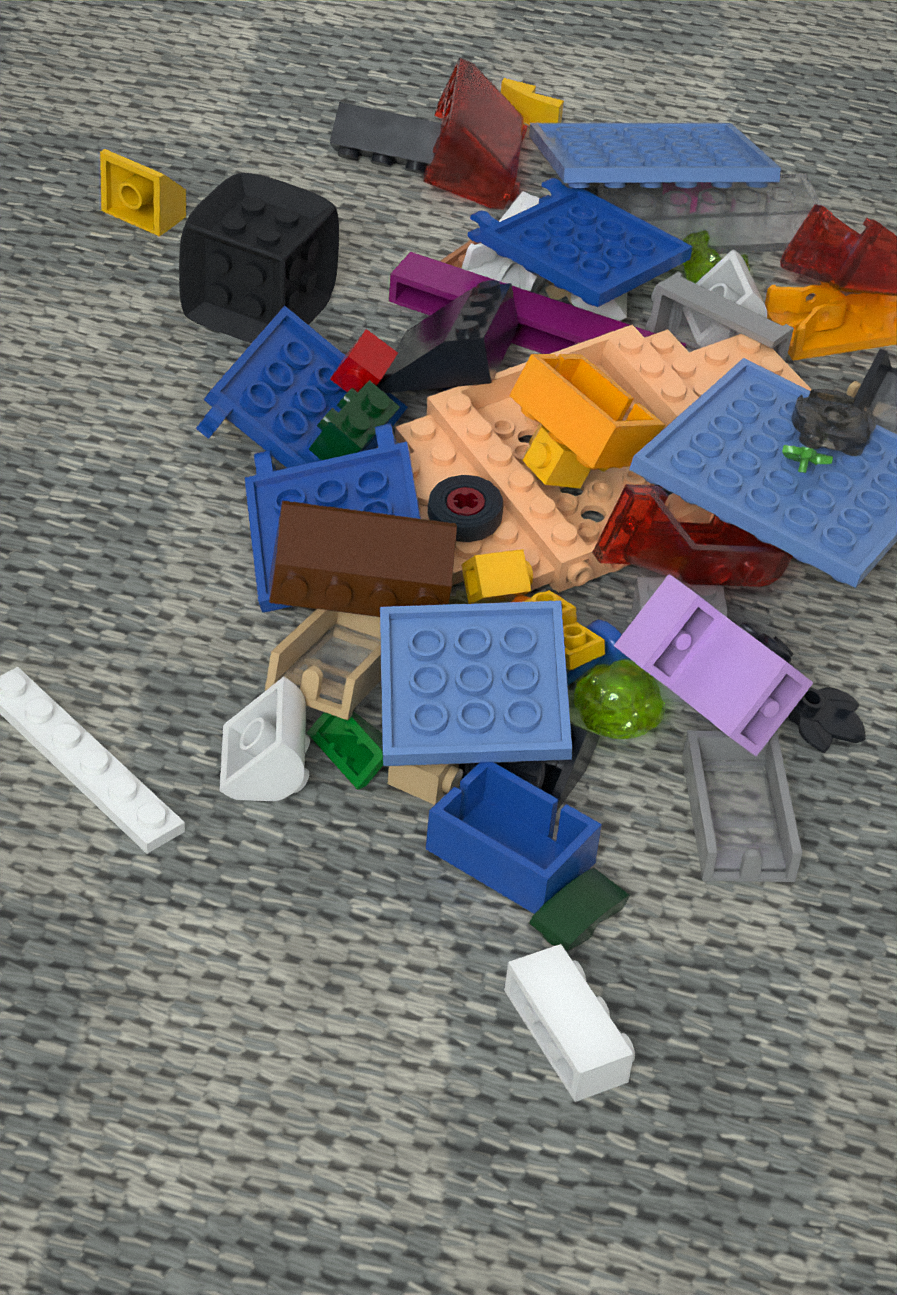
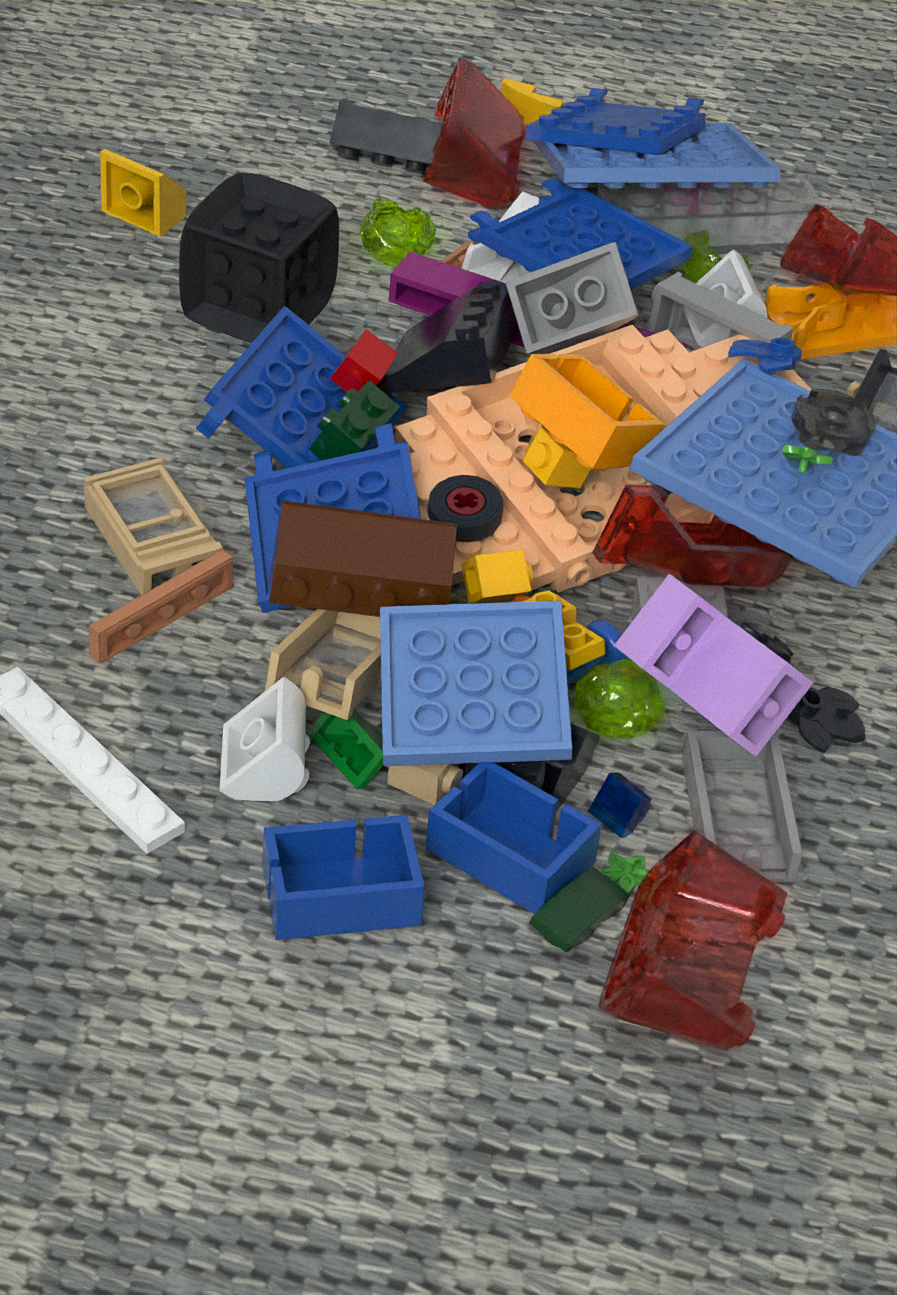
(147, 521): none -> tan door
(160, 606): none -> nougat tile
(325, 891): none -> blue piece
(395, 232): none -> clear neon green hair
(569, 1022): white brick -> none
(572, 300): none -> light grey slope
(617, 126): none -> blue plate
(620, 805): none -> clear blue tile
(626, 872): none -> bright green plant
(692, 945): none -> clear red windscreen
(773, 356): none -> blue plate

